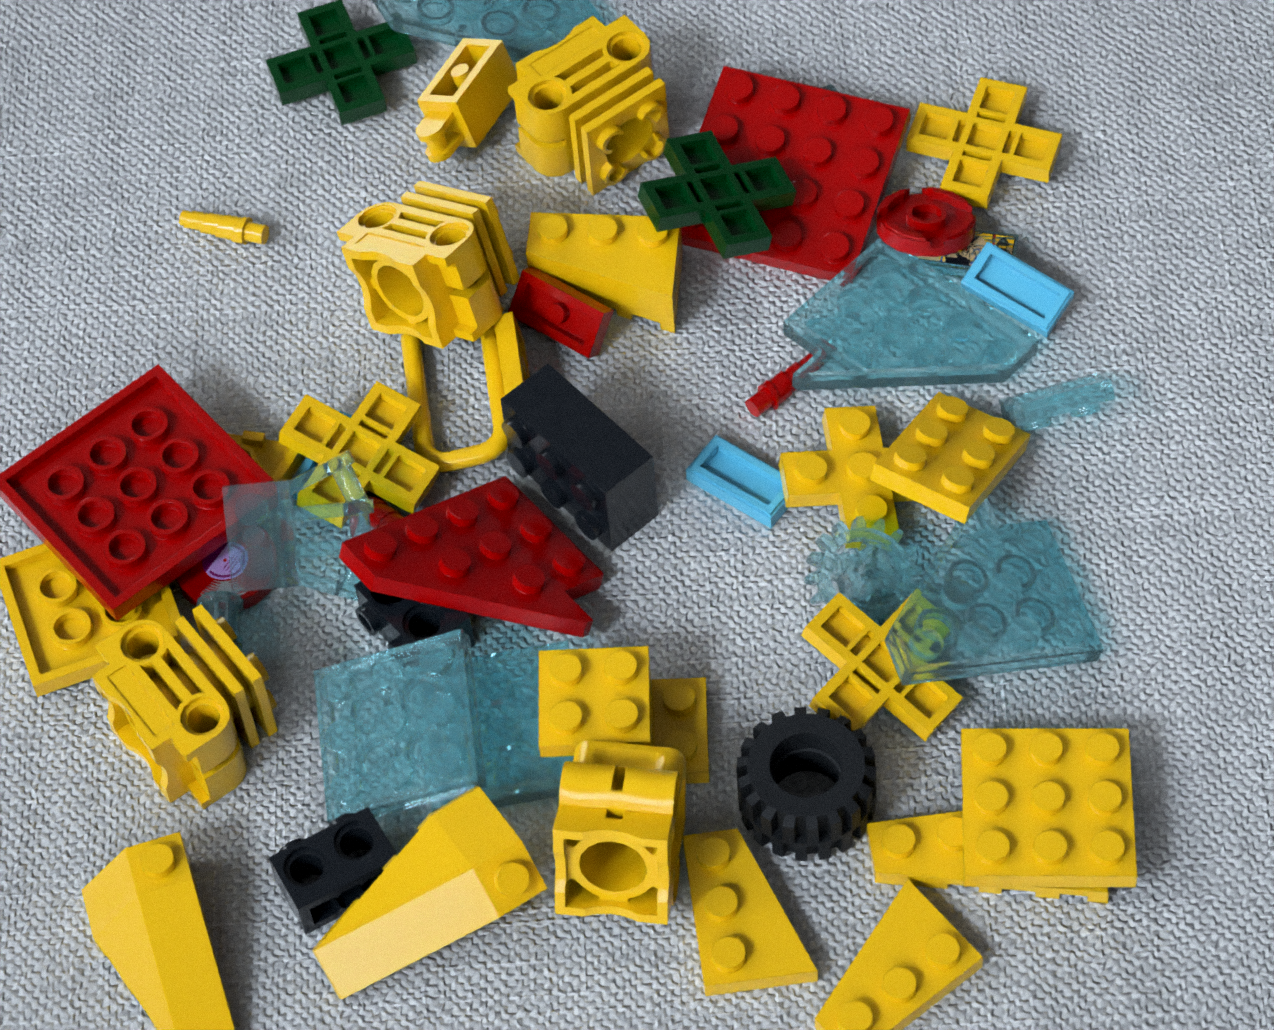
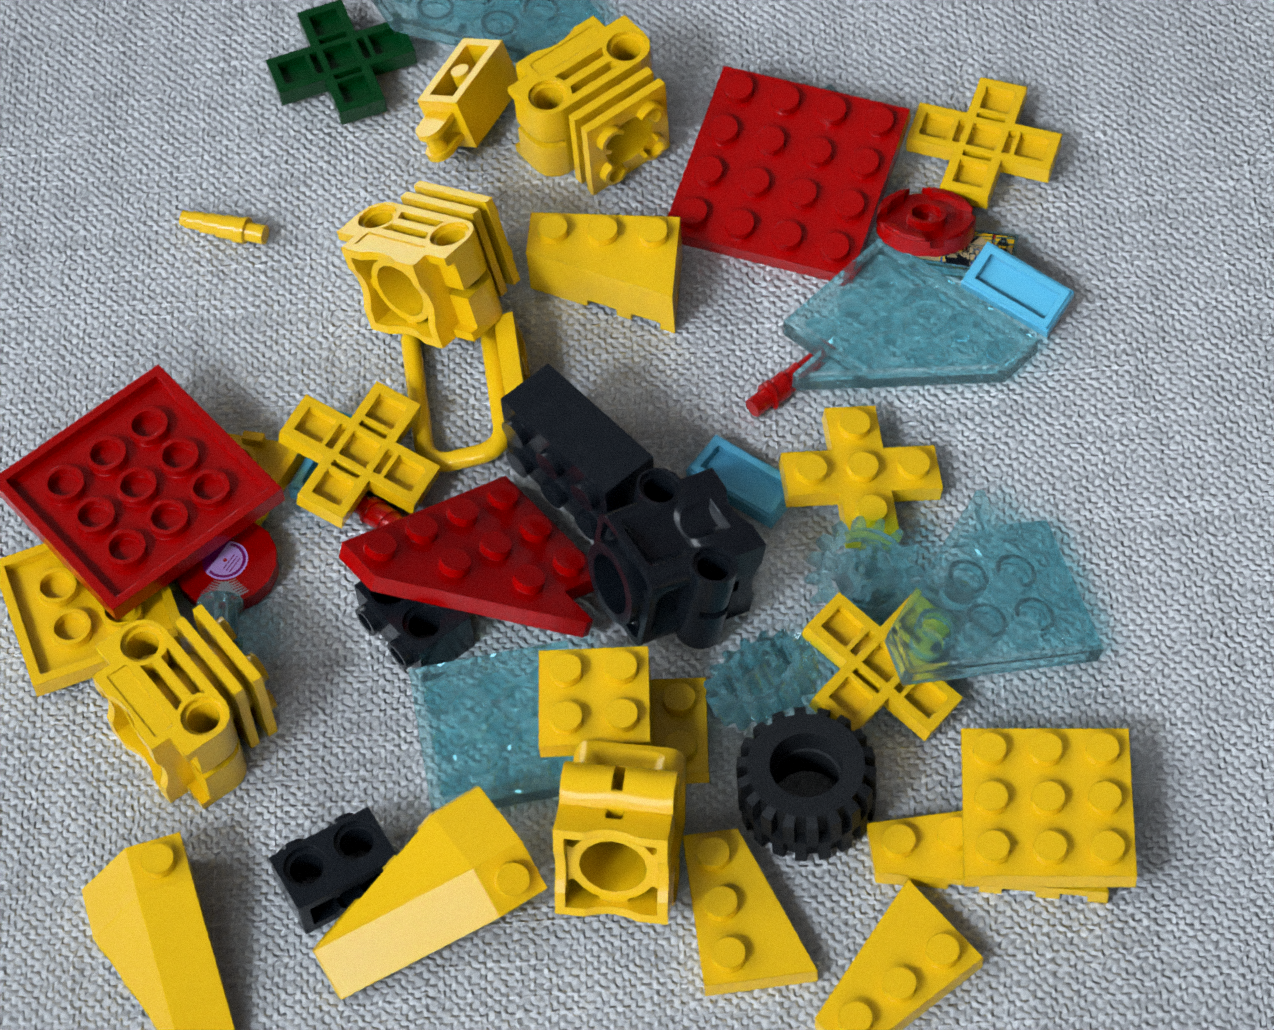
(264, 534): clear light blue plate -> none
(400, 727): clear light blue plate -> none
(560, 312): red plate -> none
(675, 559): none -> black piece
(717, 194): dark green plate -> none
(762, 678): none -> clear light blue gear
(950, 457): yellow plate -> none
(1076, 396): clear light blue plate -> none

